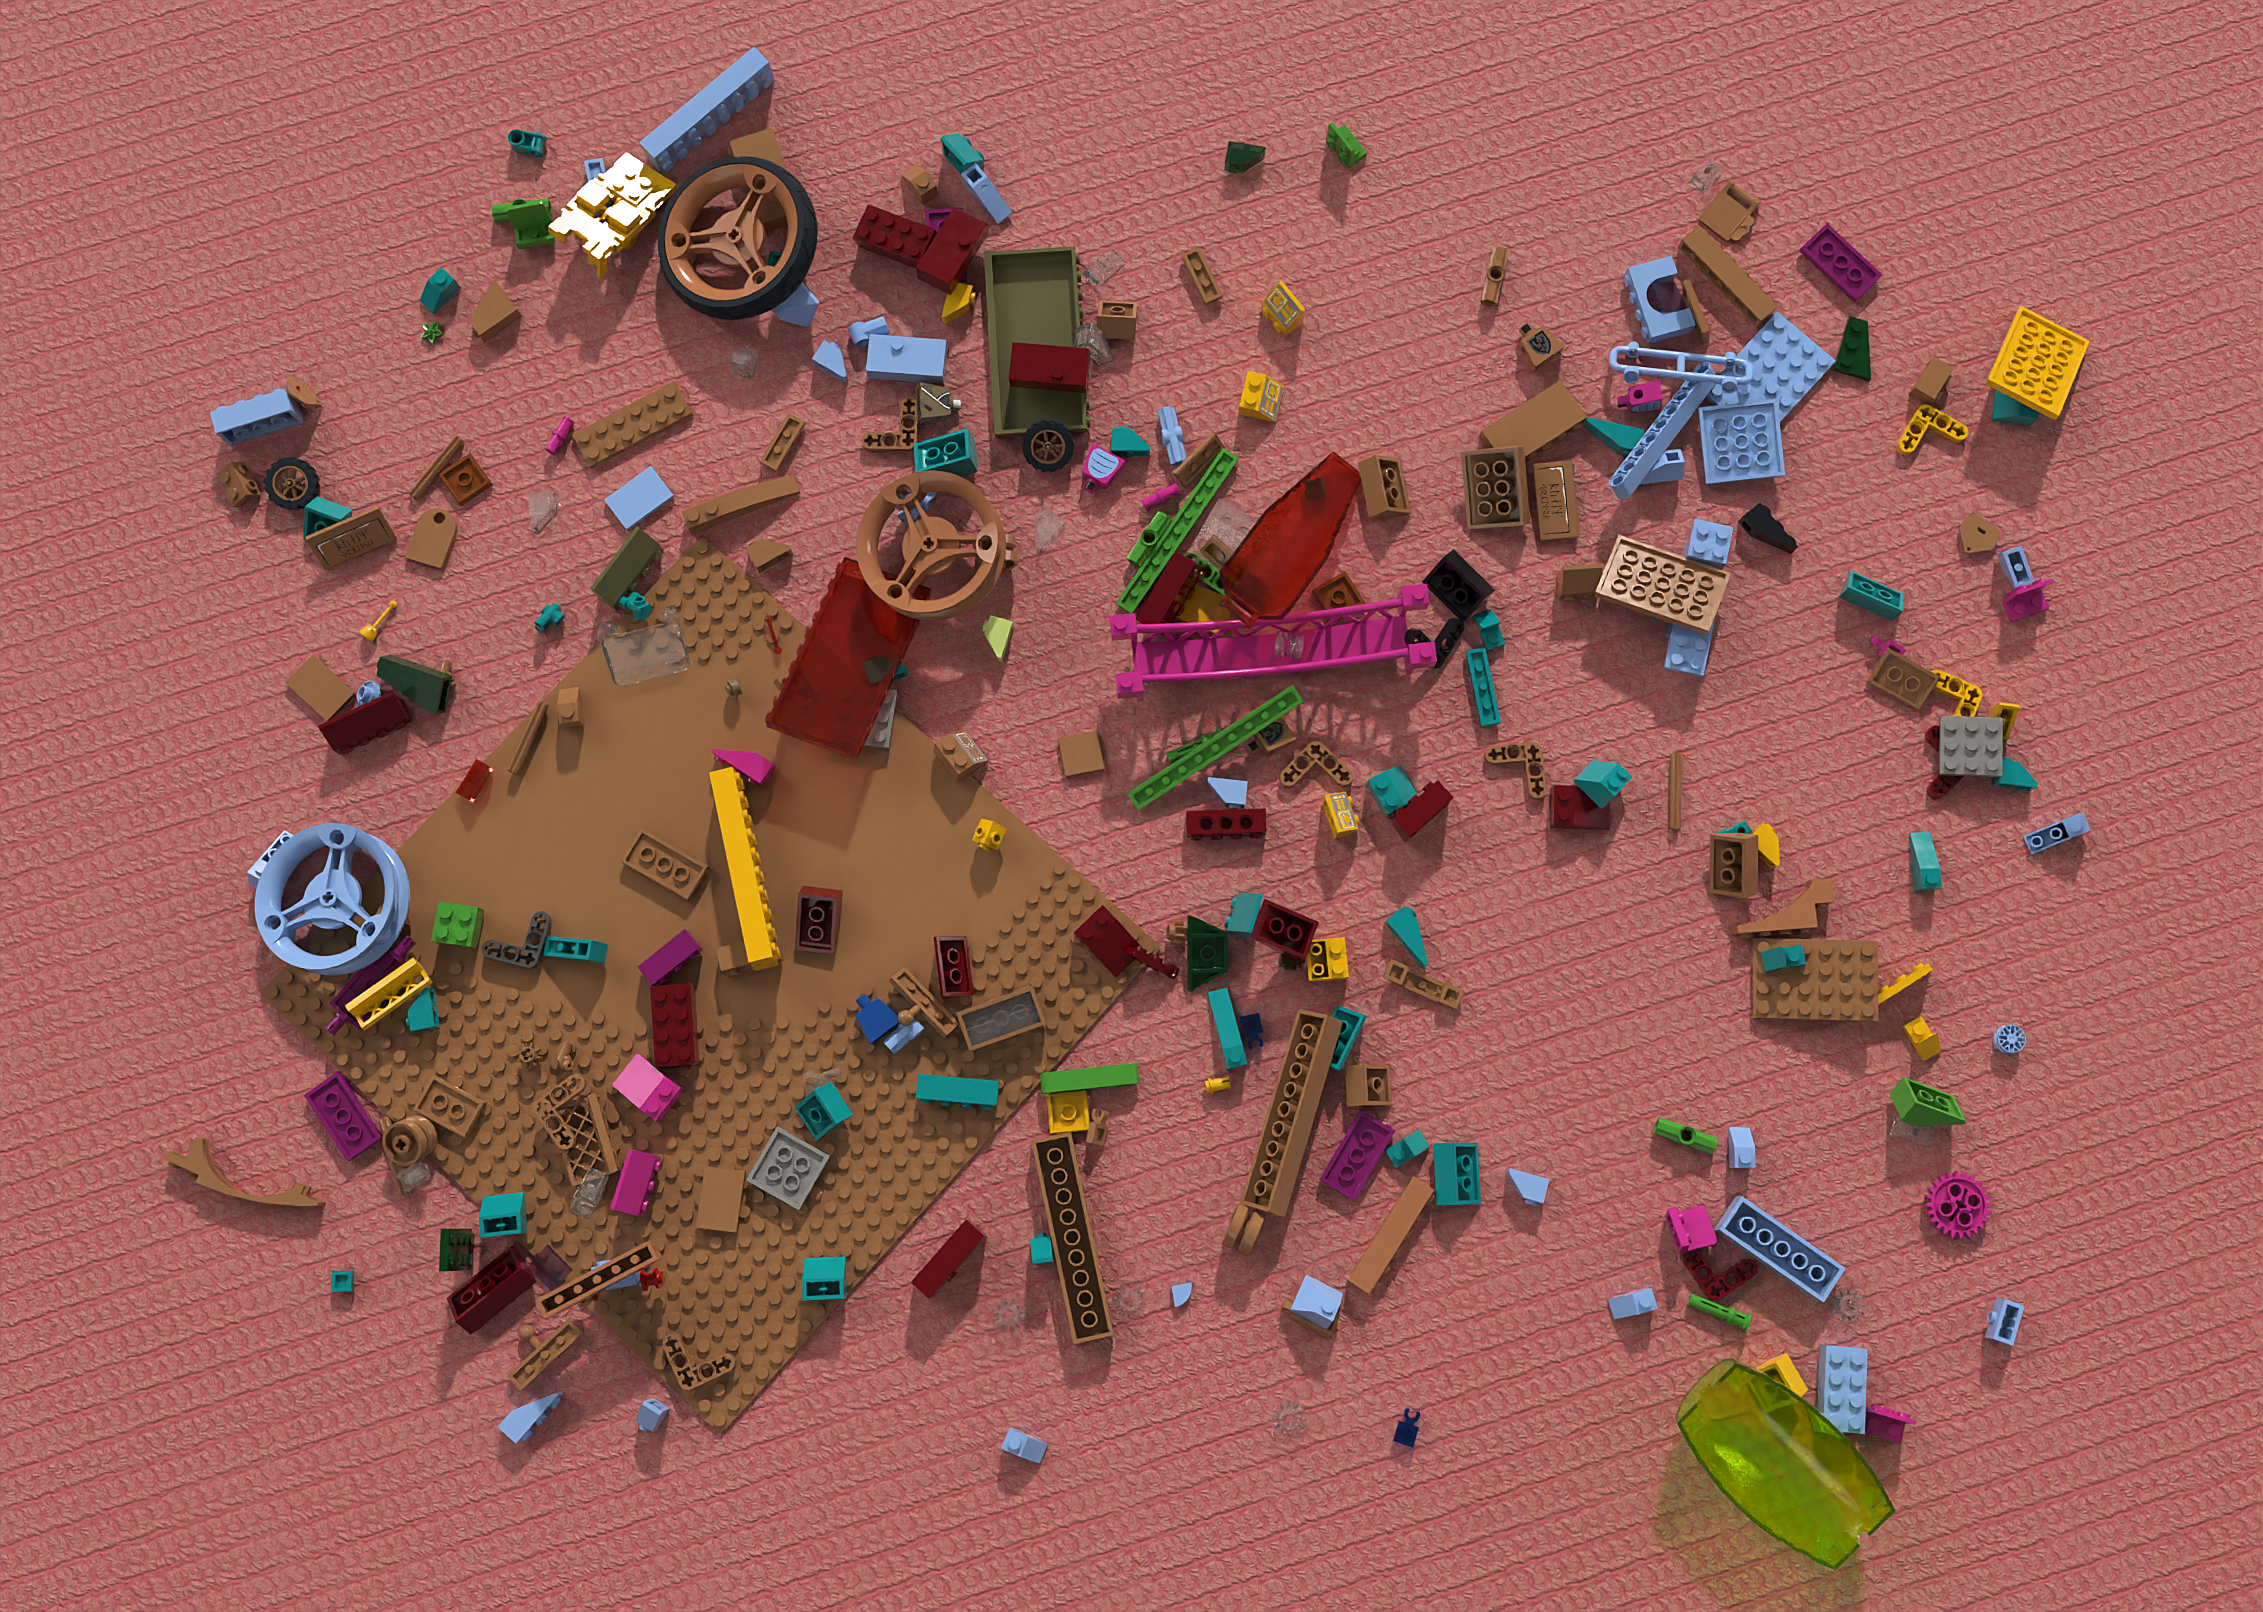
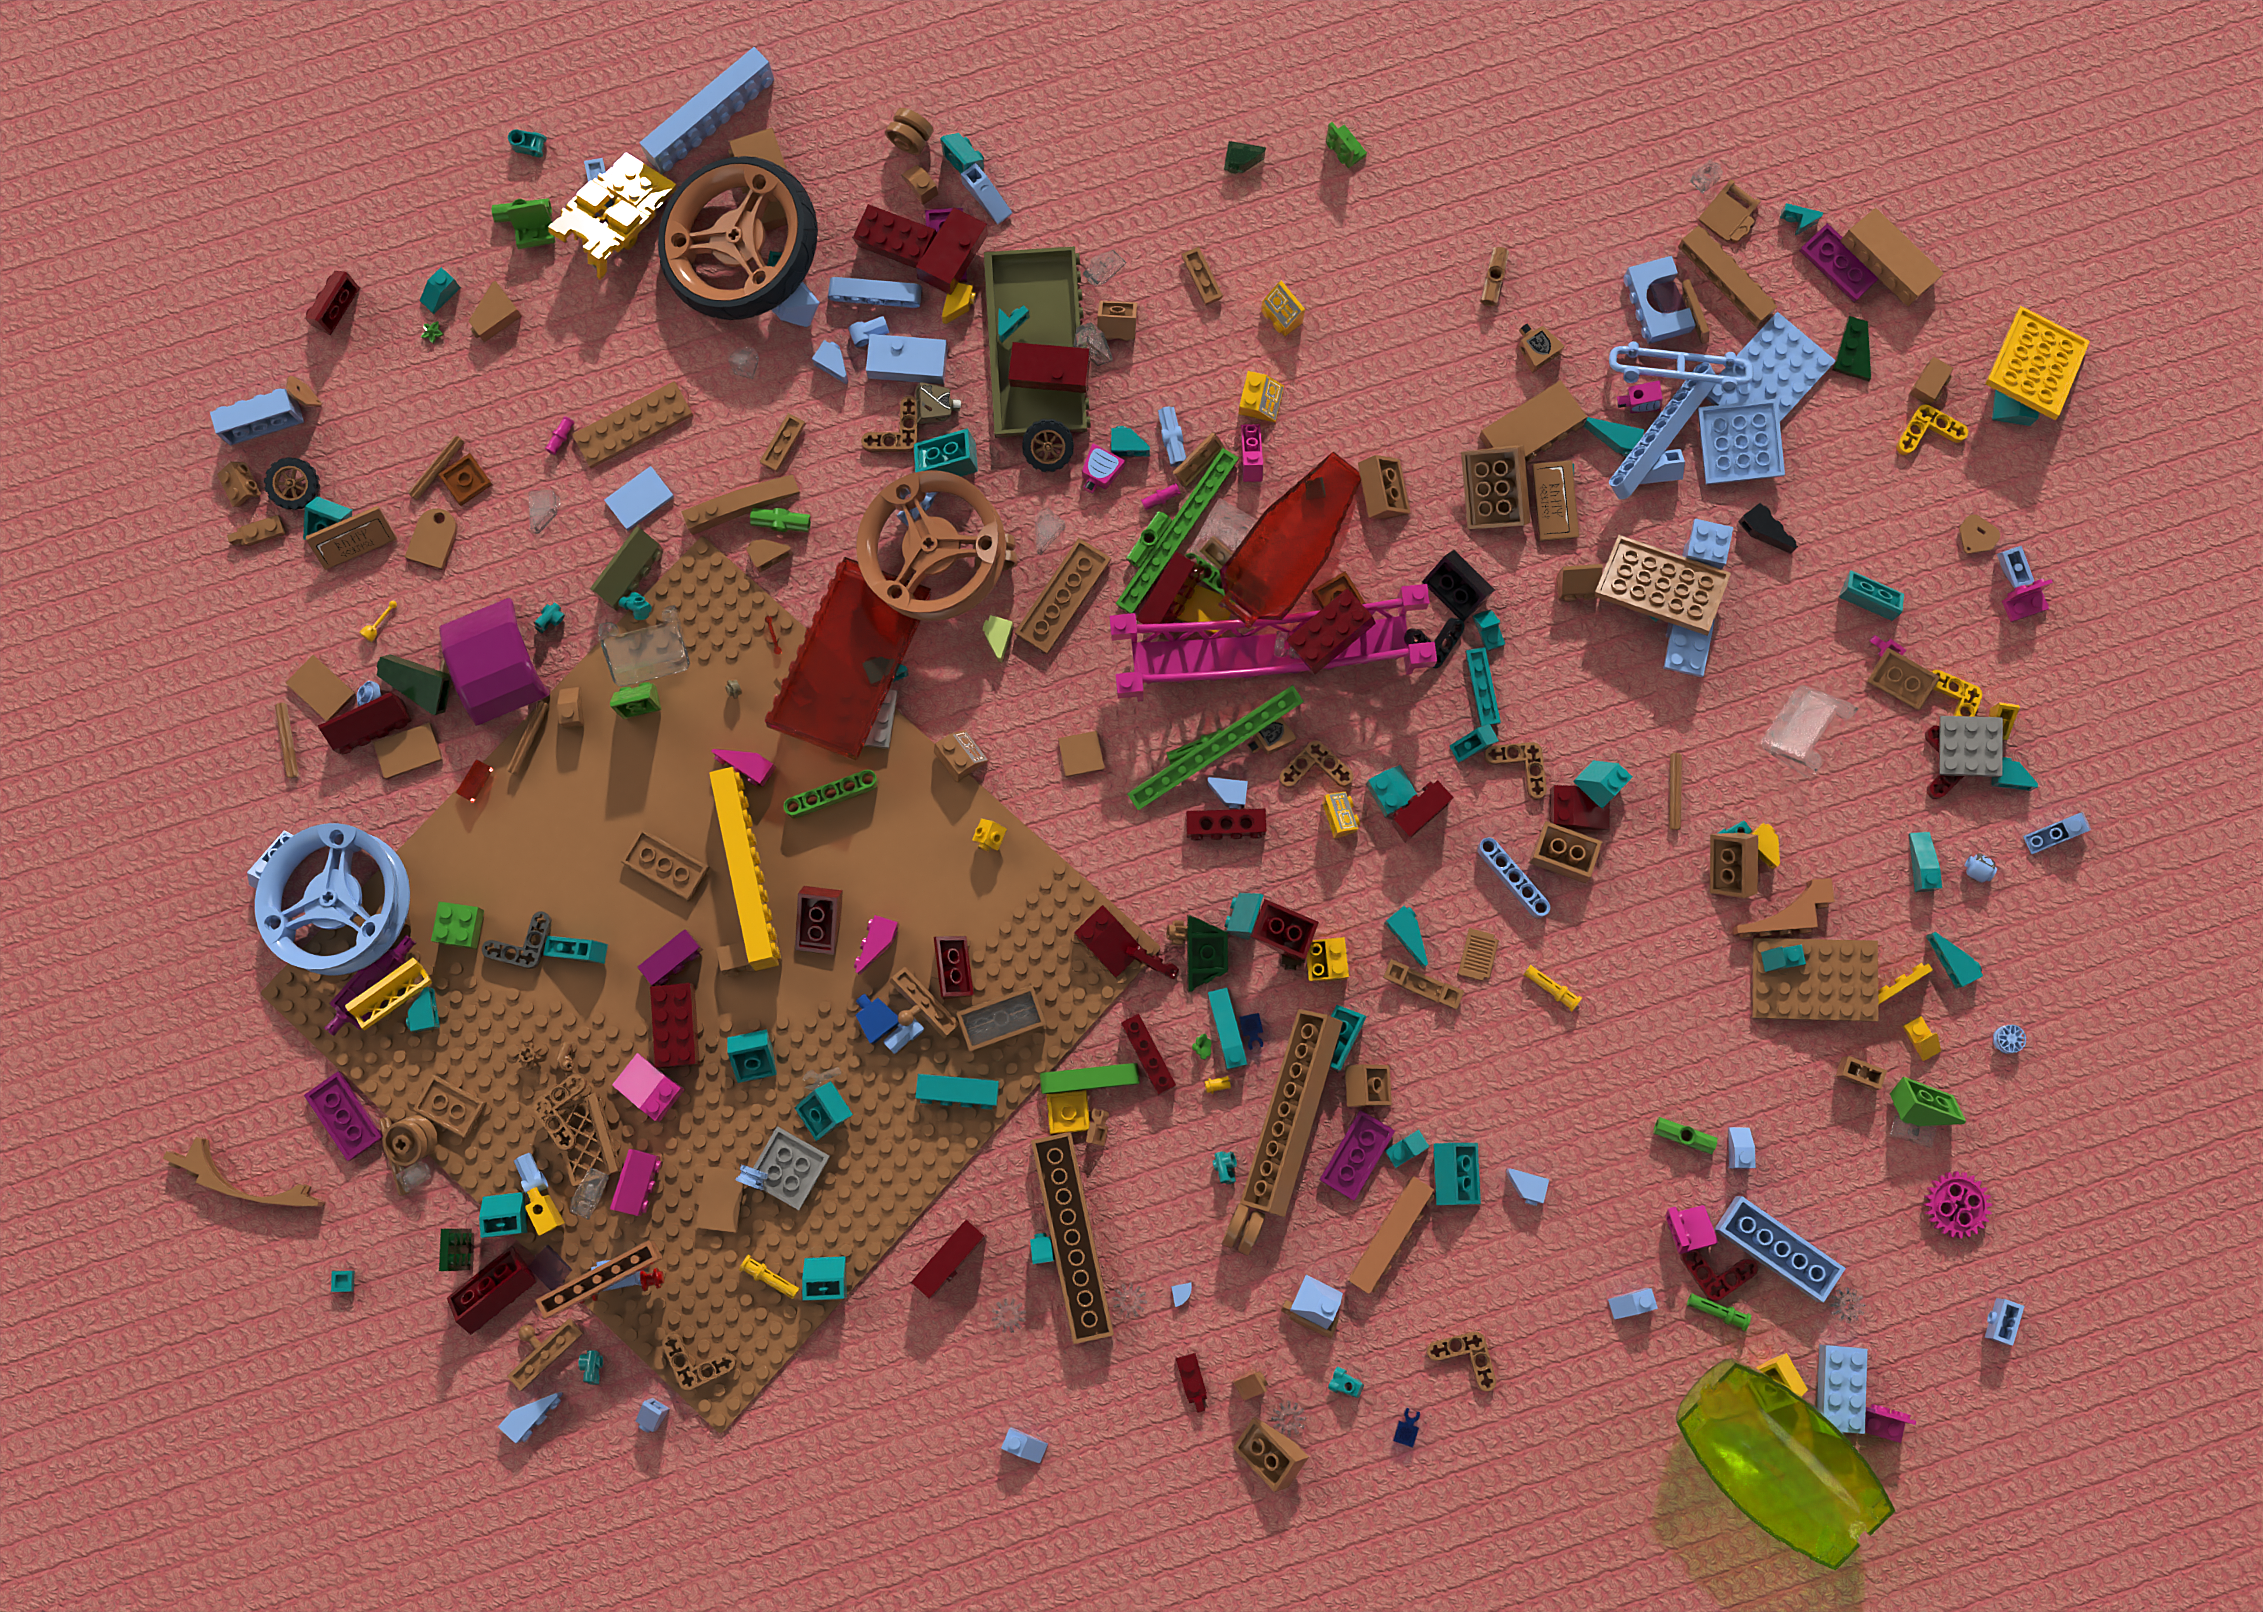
(258, 531): none -> medium nougat hinge
(286, 740): none -> medium nougat axle
(332, 302): none -> dark red slope
(408, 751): none -> medium nougat tile
(490, 662): none -> magenta windscreen
(530, 1173): none -> light blue piece
(548, 1218): none -> yellow torso
(590, 1364): none -> teal plate
(636, 701): none -> bright green slope
(751, 1056): none -> teal slope
(751, 1177): none -> light blue wheel
(760, 1272): none -> yellow pin
(780, 520): none -> bright green piece
(820, 793): none -> bright green beam
(874, 292): none -> light blue beam
(879, 939): none -> dark pink slope
(909, 131): none -> medium nougat wheel
(1008, 325): none -> teal slope
(1063, 596): none -> medium nougat plate
(1148, 1054): none -> dark red brick
(1192, 1380): none -> dark red hinge
(1202, 1046): none -> bright green plant
(1223, 1164): none -> teal plate
(1251, 453): none -> dark pink slope
(1251, 1384): none -> medium nougat slope
(1270, 1454): none -> medium nougat slope
(1331, 631): none -> dark red brick
(1341, 1382): none -> teal plate
(1473, 1352): none -> medium nougat beam
(1474, 743): none -> teal slope
(1478, 955): none -> medium nougat window
(1523, 881): none -> light blue beam
(1559, 992): none -> yellow pin
(1565, 852): none -> medium nougat slope
(1802, 725): none -> clear windscreen
(1805, 217): none -> teal slope
(1861, 1073): none -> medium nougat brick
(1891, 257): none -> medium nougat brick
(1959, 965): none -> teal slope
(1980, 868): none -> light blue head

